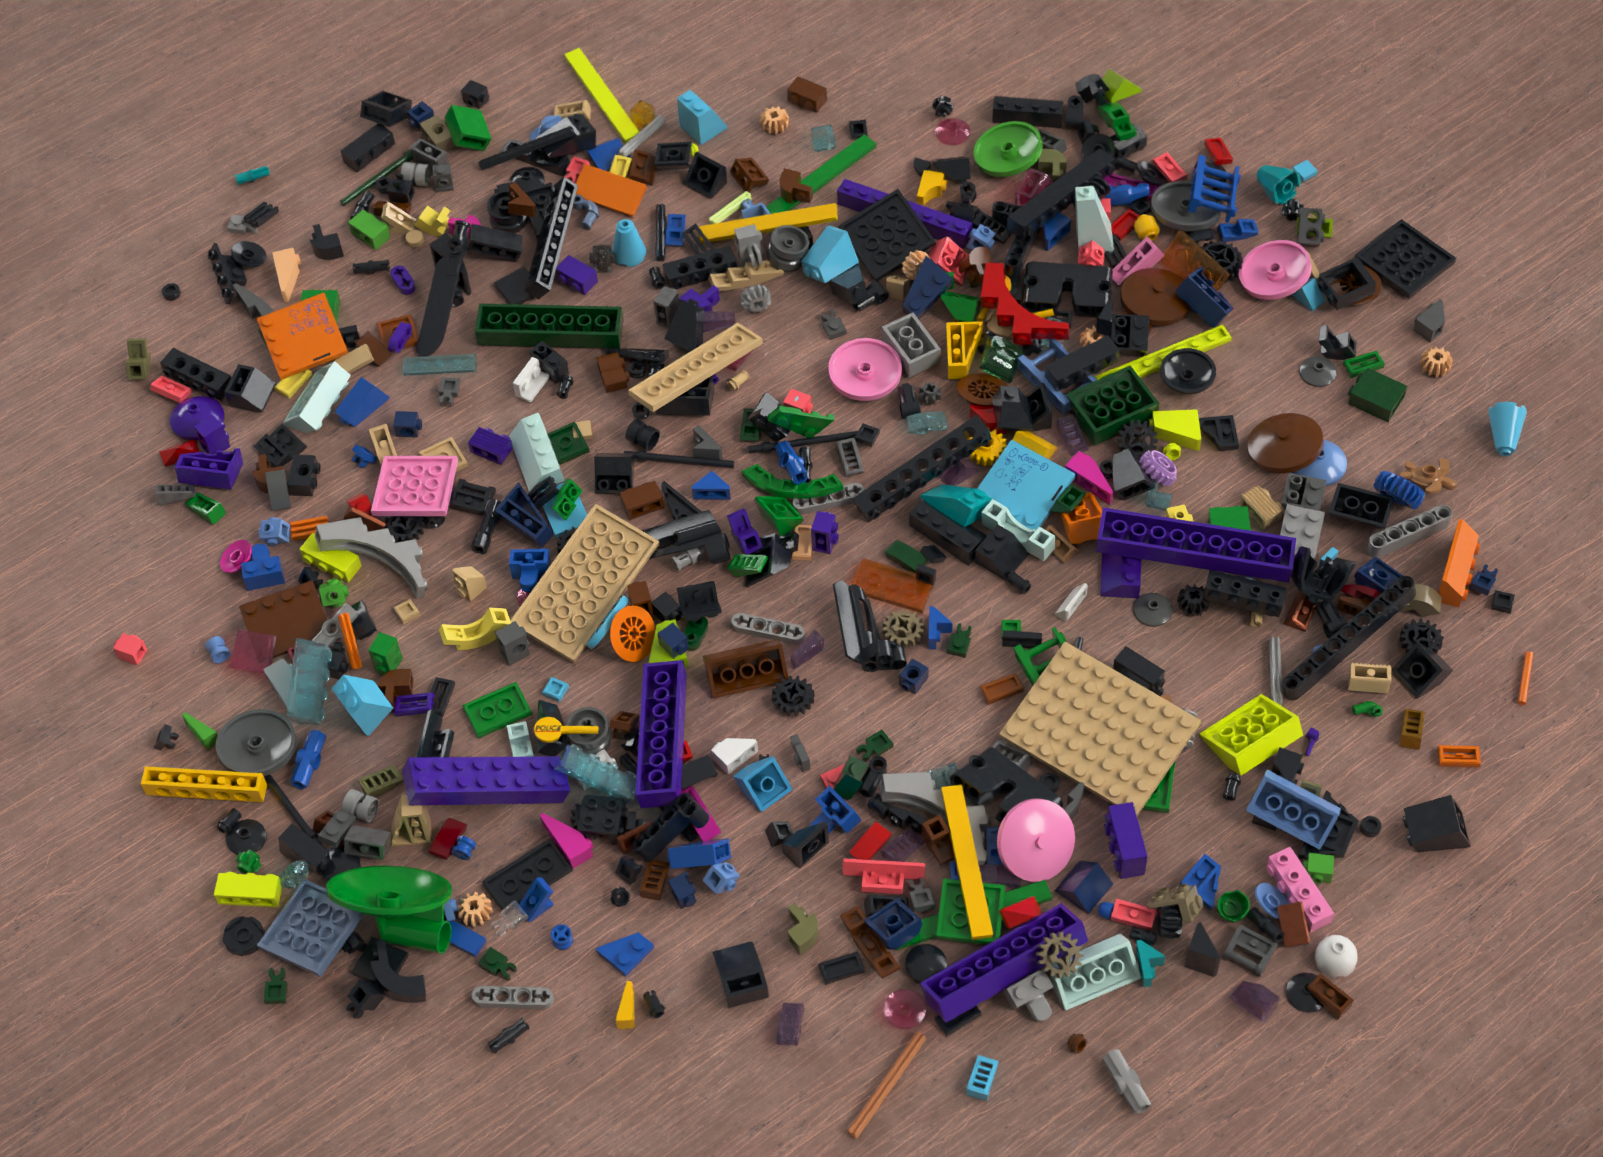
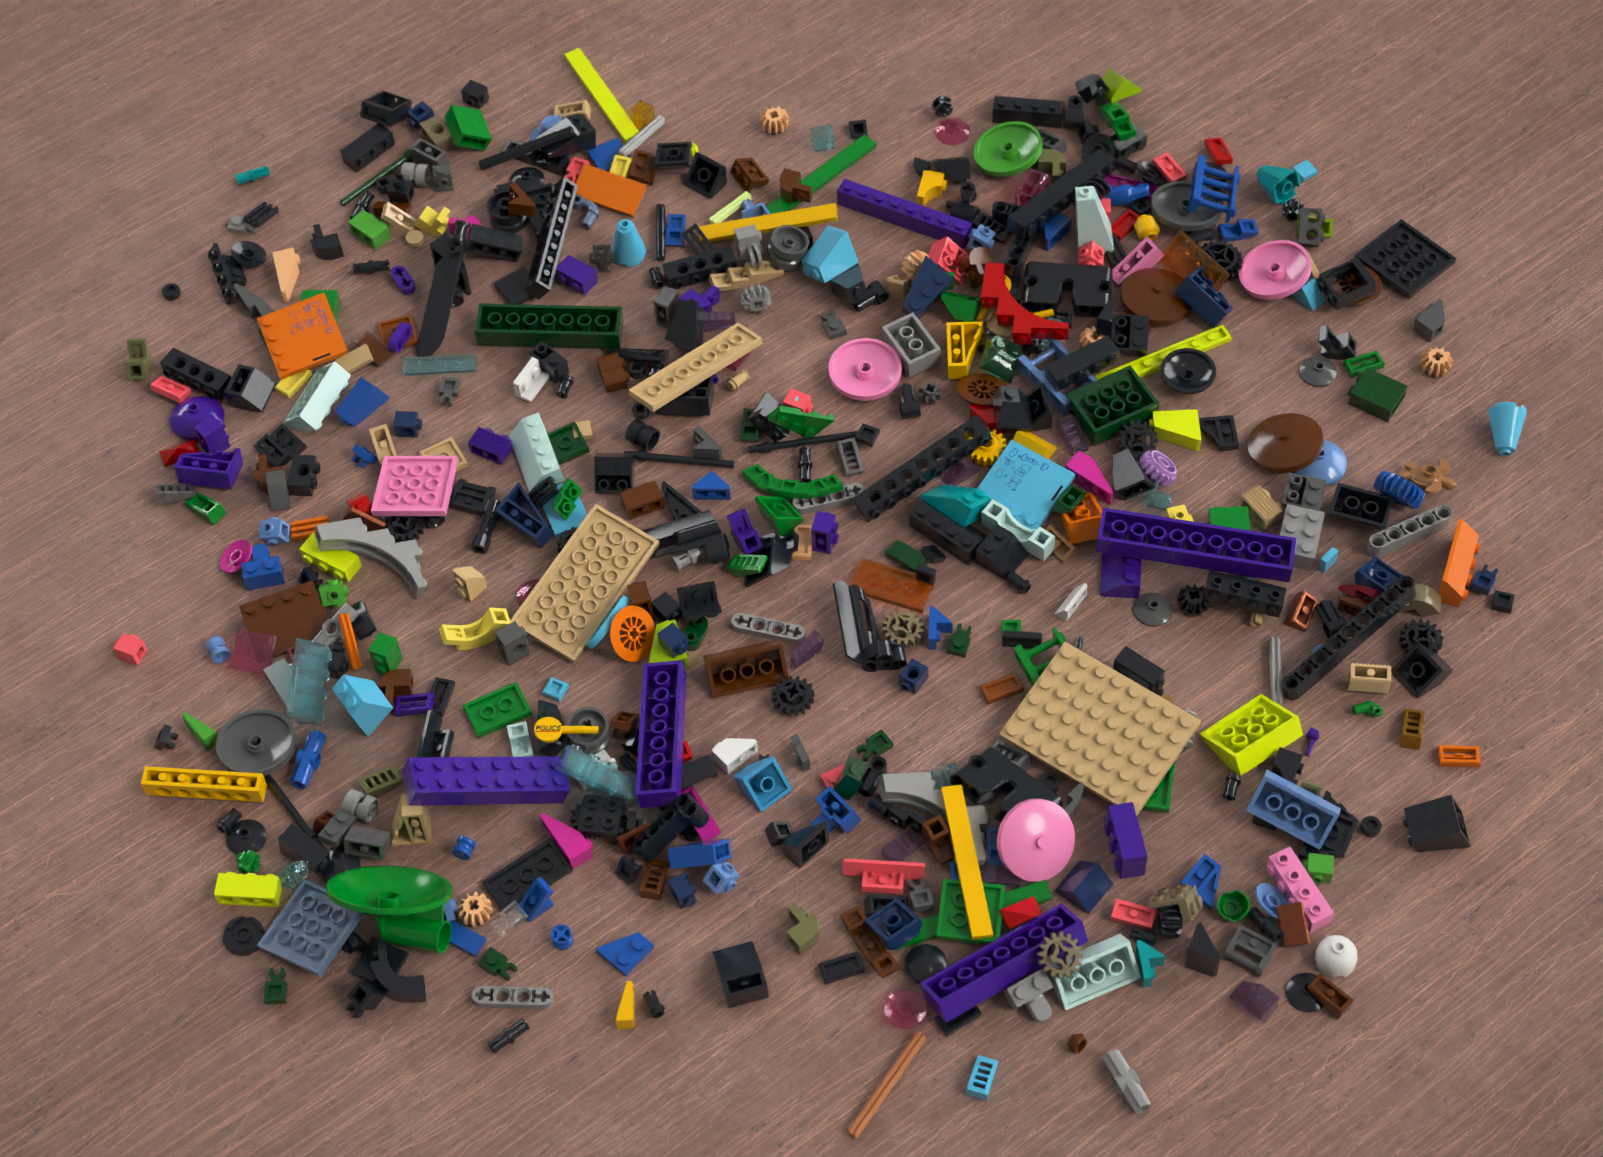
(349, 335): black tile -> none
(406, 611): tan tile -> none
(447, 838): dark red slope -> none
(529, 566): blue brick -> none
(623, 899): black plate -> none
(698, 118): medium azure slope -> none
(790, 1024): clear purple slope -> none
(791, 462): blue piece -> none
(807, 94): reddish brown brick -> none
(871, 842): red slope -> none
(887, 234): black plate -> none
(922, 422): clear light blue slope -> none
(1105, 910): blue hinge -> none
(1107, 464): black bush -> none
(1172, 451): neon yellow plate -> none
(1324, 581): black piece -> none
(1525, 678): orange bar -> none

